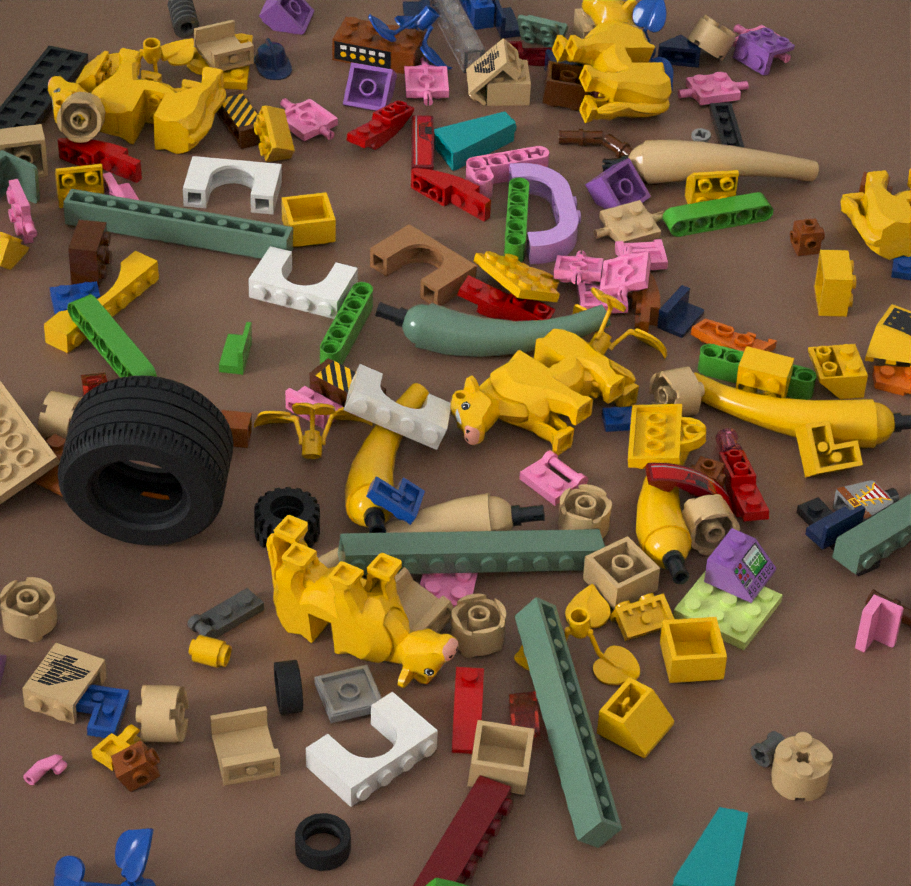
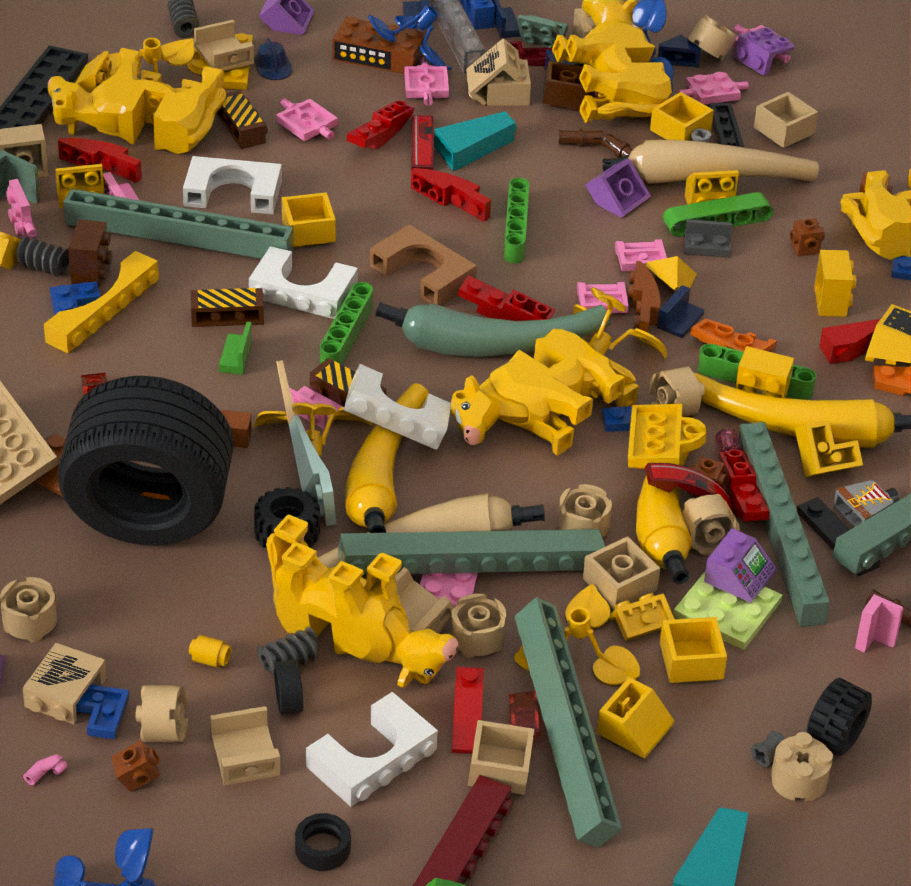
(42, 256): none -> dark grey piece
(57, 414): tan brick -> none
(71, 124): tan brick -> none
(109, 338): bright green beam -> none
(114, 744): yellow plate -> none
(227, 307): none -> reddish brown brick
(227, 614): dark grey plate -> none
(273, 134): yellow slope -> none
(291, 648): none -> dark grey piece
(312, 472): none -> light aqua plate
(347, 693): light grey plate -> none
(369, 87): medium lavender slope -> none
(401, 501): blue plate -> none
(494, 168): bright pink beam -> none
(518, 277): yellow plate -> none
(548, 483): bright pink plate -> none
(552, 186): lavender arch -> none
(578, 268): bright pink plate -> none
(625, 273): bright pink plate -> none
(629, 223): tan plate -> none
(672, 272): none -> yellow slope
(679, 117): none -> yellow piece
(708, 238): none -> dark grey bracket
(785, 119): none -> tan piece
(785, 529): none -> sand green brick
(834, 525): dark blue panel -> none
(840, 370): yellow slope -> none
(840, 715): none -> black tyre
(847, 341): none -> red slope

